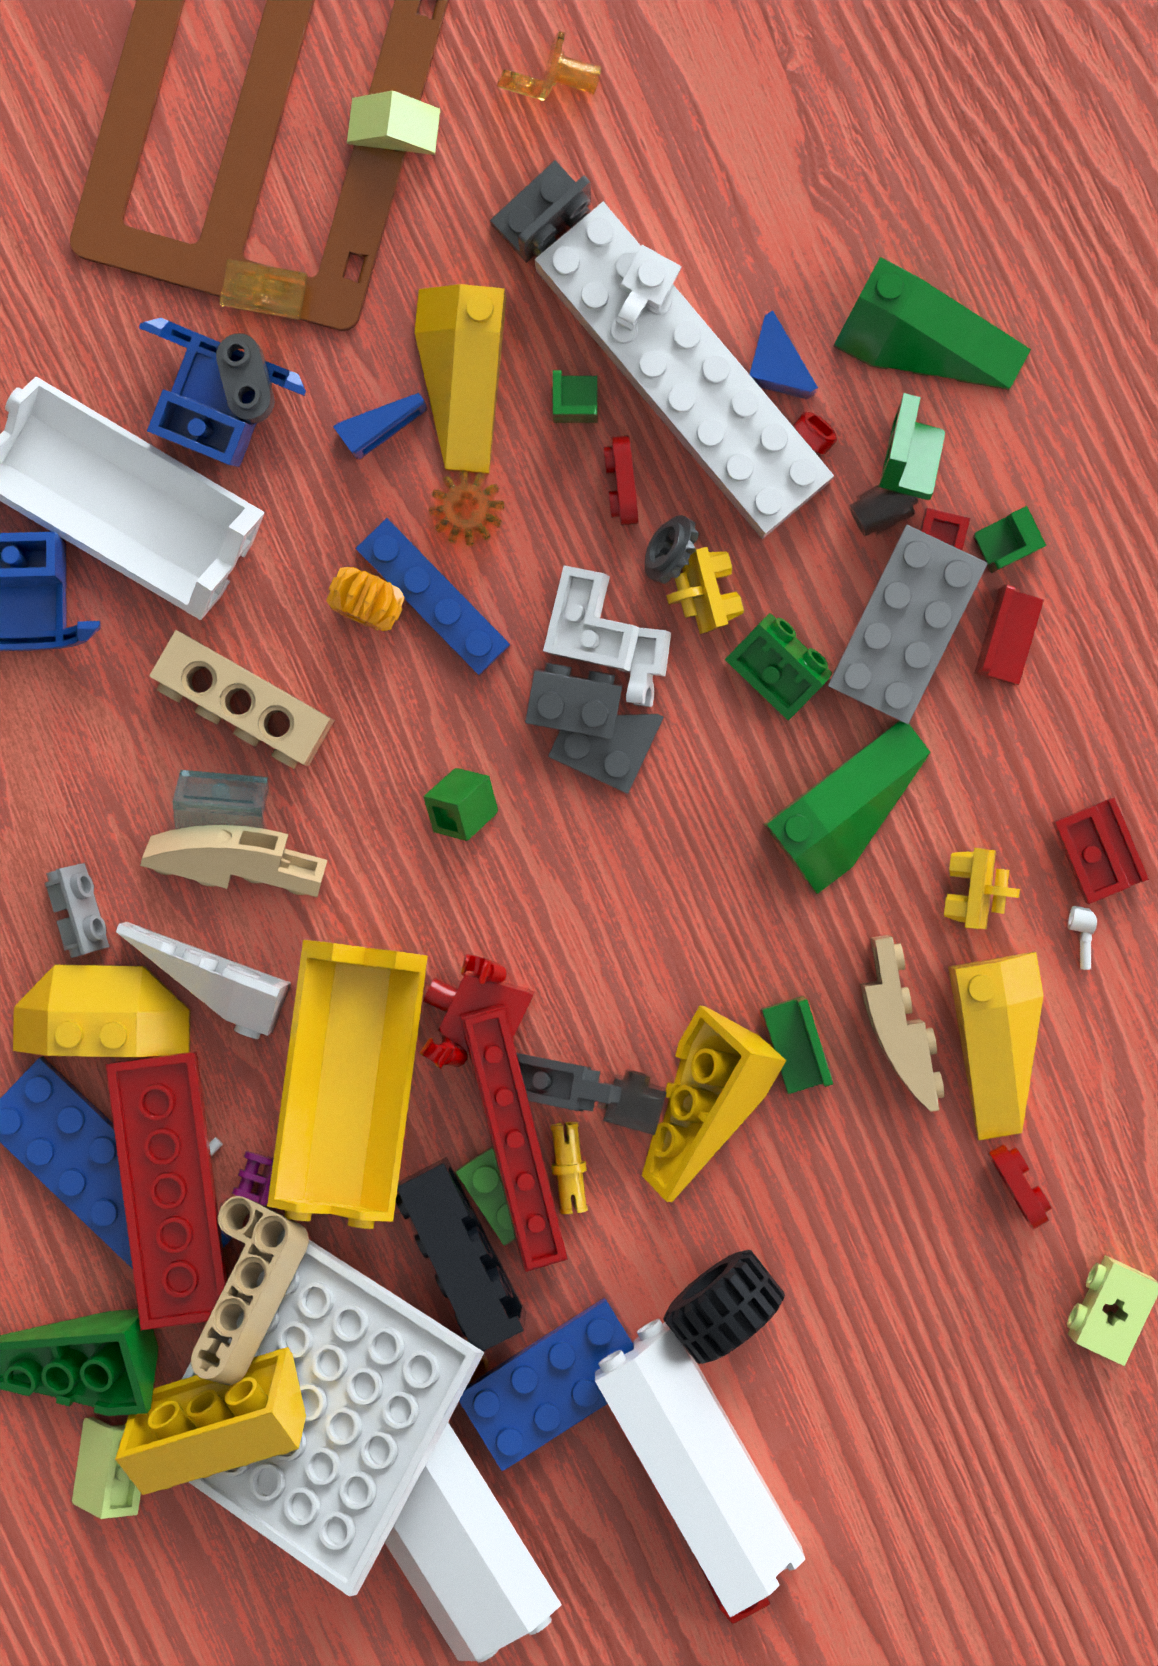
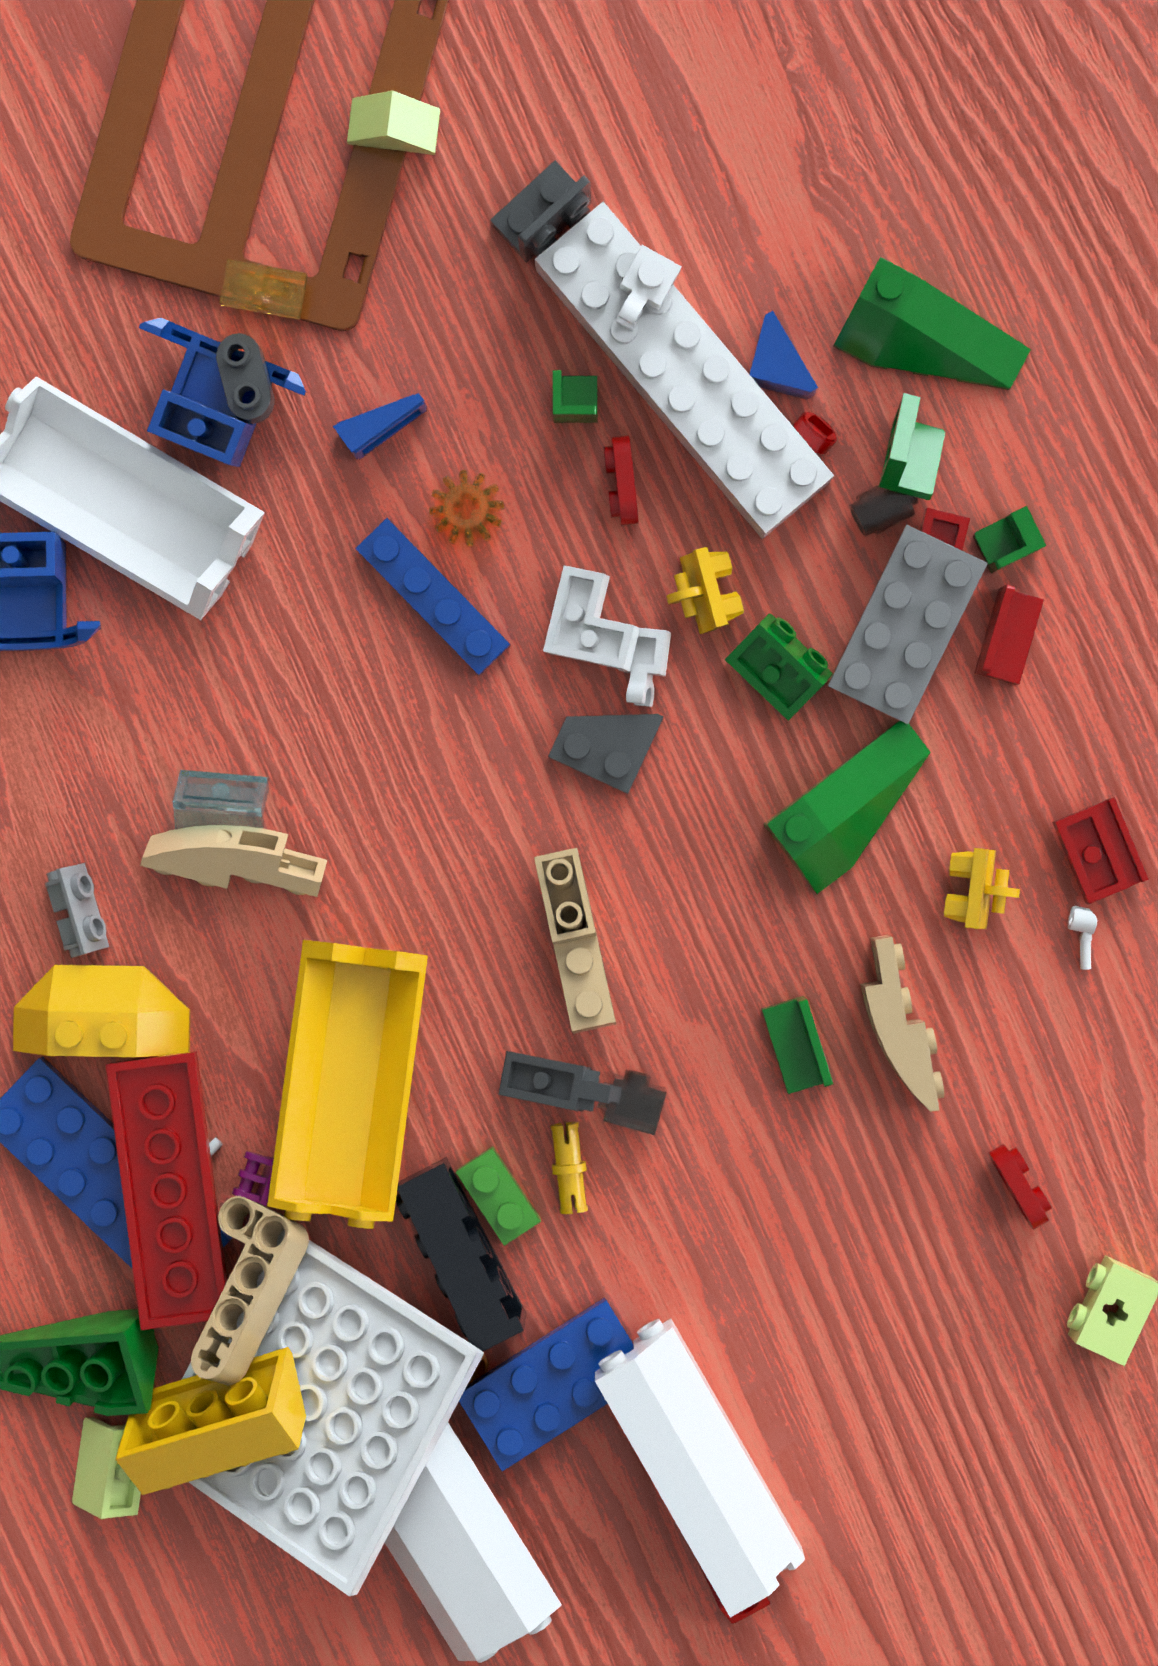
(186, 656): tan brick -> none
(229, 988): white wedge -> none
(365, 598): light orange gear -> none
(460, 357): yellow wedge -> none
(461, 804): green panel -> none
(475, 992): red torso -> none
(513, 1137): red tile -> none
(558, 70): clear yellow bracket -> none
(573, 701): dark grey bracket -> none
(575, 940): none -> tan slope
(670, 549): dark grey gear -> none
(716, 1087): yellow wedge -> none
(724, 1307): black tyre -> none
(998, 1030): yellow wedge -> none

